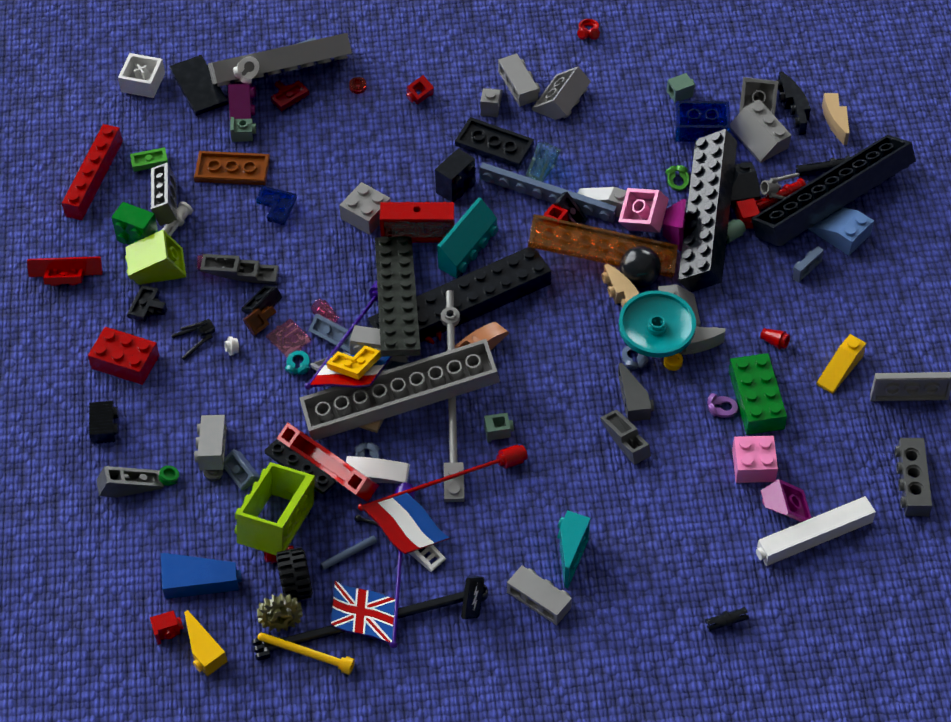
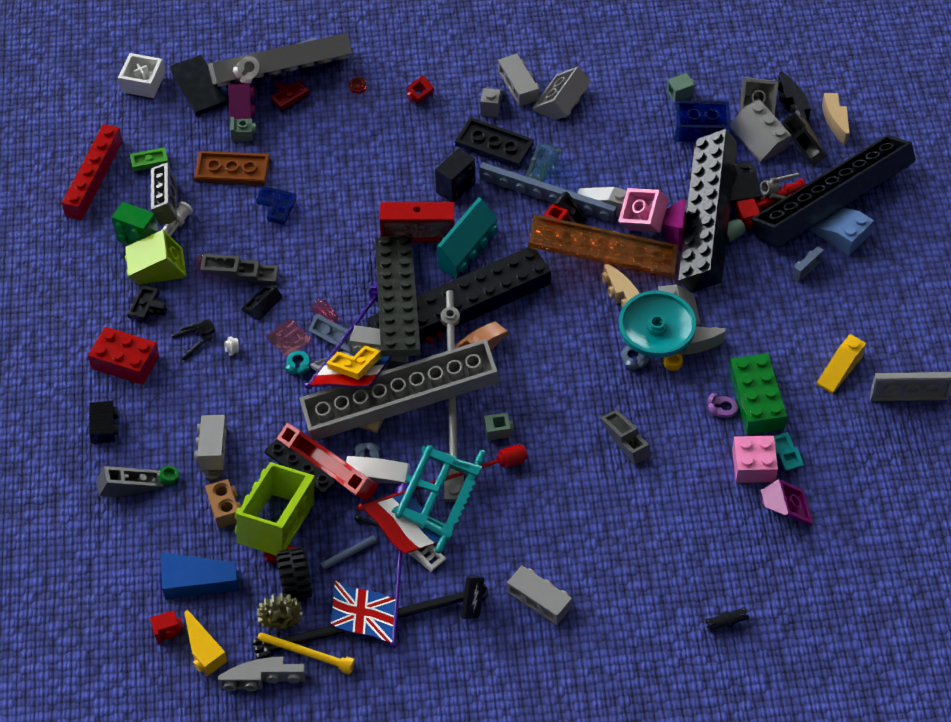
(64, 270): red bracket -> none
(220, 504): none -> medium nougat brick
(240, 469): sand blue slope -> none
(253, 674): none -> light grey slope
(258, 319): reddish brown plate -> none
(363, 208): light grey brick -> none
(422, 519): none -> teal piece
(573, 538): teal slope -> none
(584, 33): red piece -> none
(634, 396): dark grey slope -> none
(641, 266): black piece -> none
(683, 171): bright green piece -> none
(777, 338): red cone -> none
(786, 453): none -> teal slope
(804, 137): none -> black slope
(815, 531): white brick -> none
(819, 167): black pin -> none
(914, 450): dark grey brick -> none

